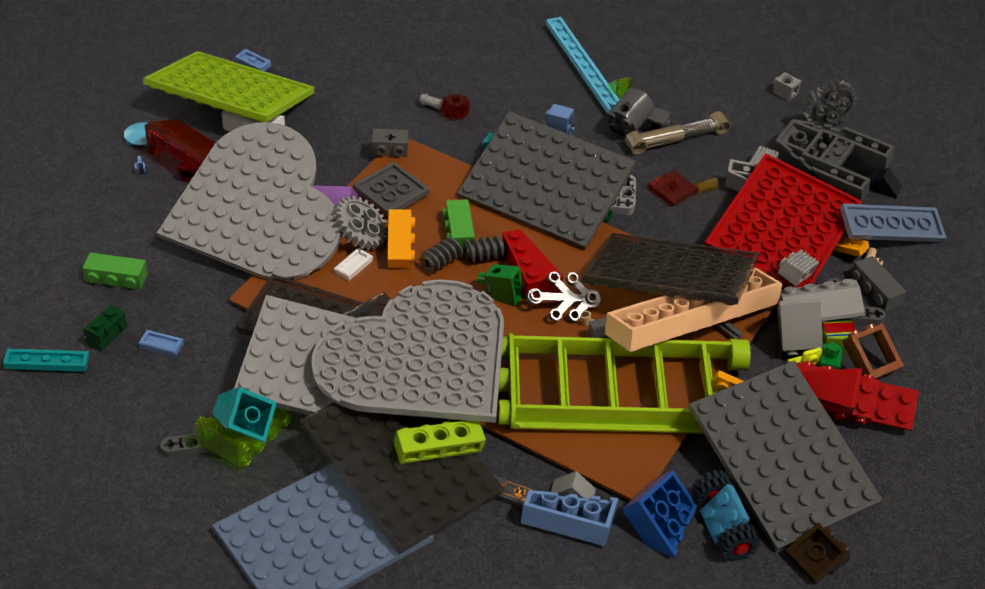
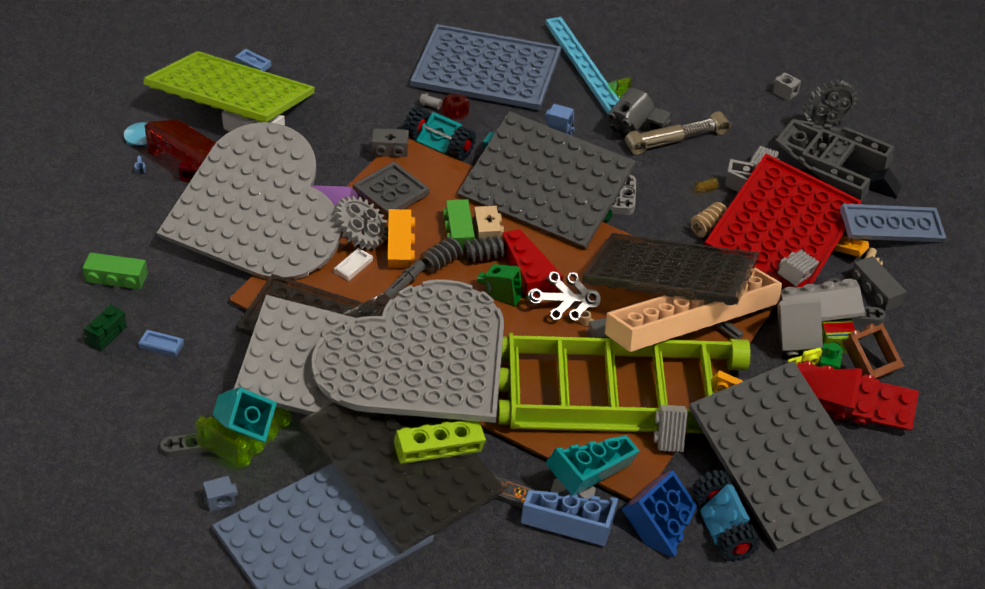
(46, 360): teal plate -> none
(220, 493): none -> sand blue brick
(408, 276): none -> dark grey pin
(439, 133): none -> plate
(486, 66): none -> sand blue plate
(487, 222): none -> tan brick
(591, 463): none -> teal wedge
(671, 428): none -> light grey brick
(672, 188): clear red plate -> none
(706, 220): none -> tan piece
(818, 552): dark brown plate -> none

